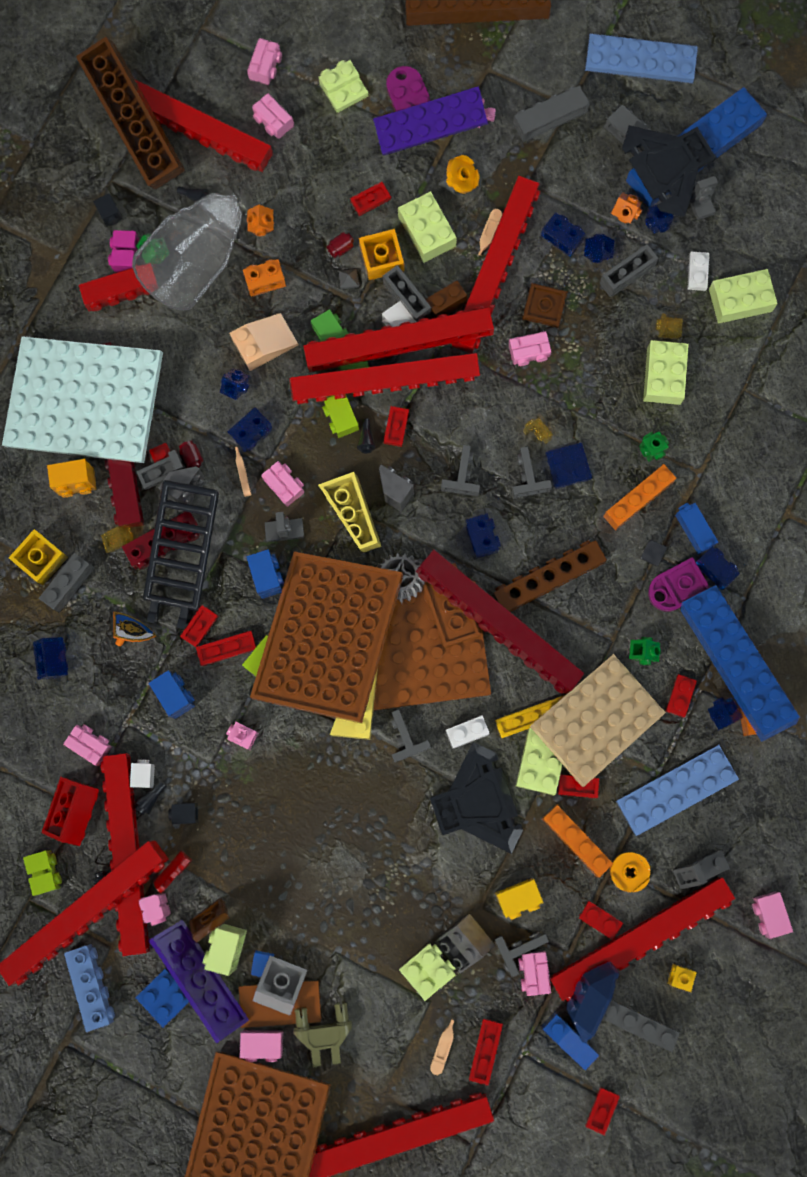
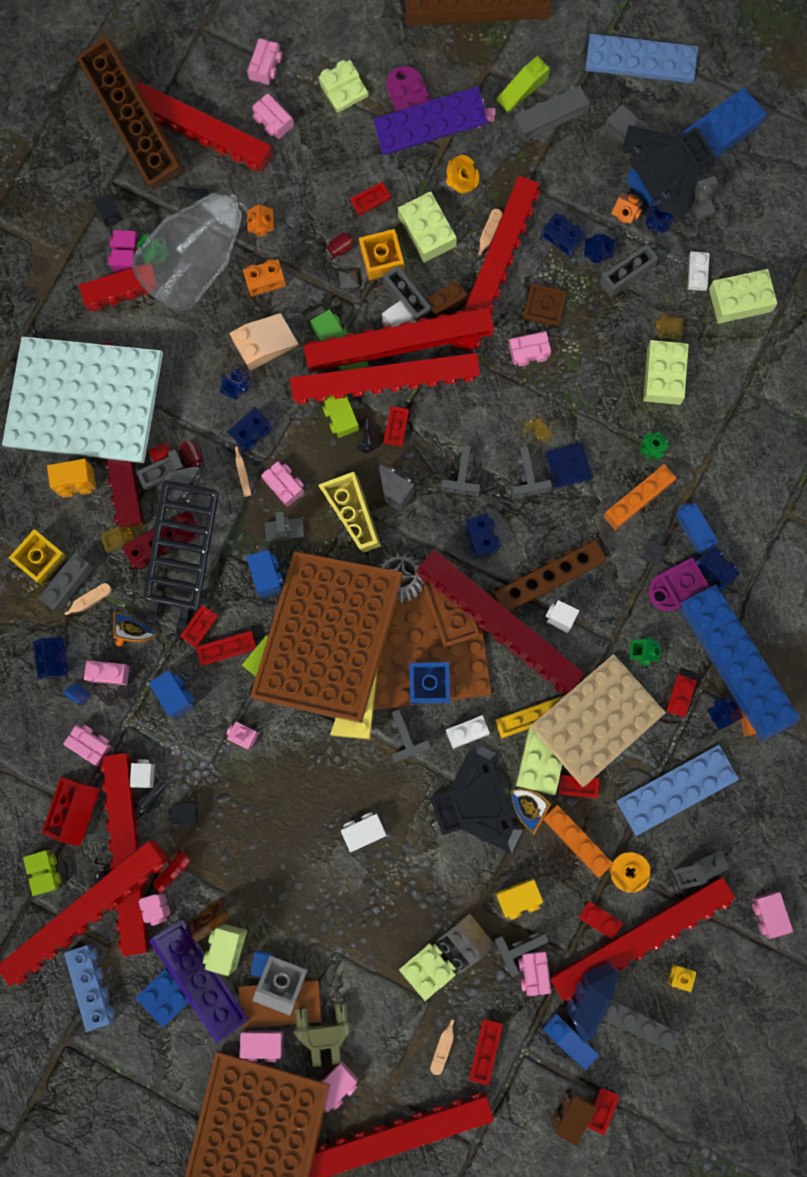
(77, 694): none -> blue slope
(90, 598): none -> light nougat piece
(106, 673): none -> bright pink brick
(341, 1082): none -> bright pink brick
(363, 832): none -> white brick
(429, 683): none -> blue brick
(524, 84): none -> lime slope
(530, 807): none -> shield
(561, 616): none -> white brick
(572, 1116): none -> reddish brown brick

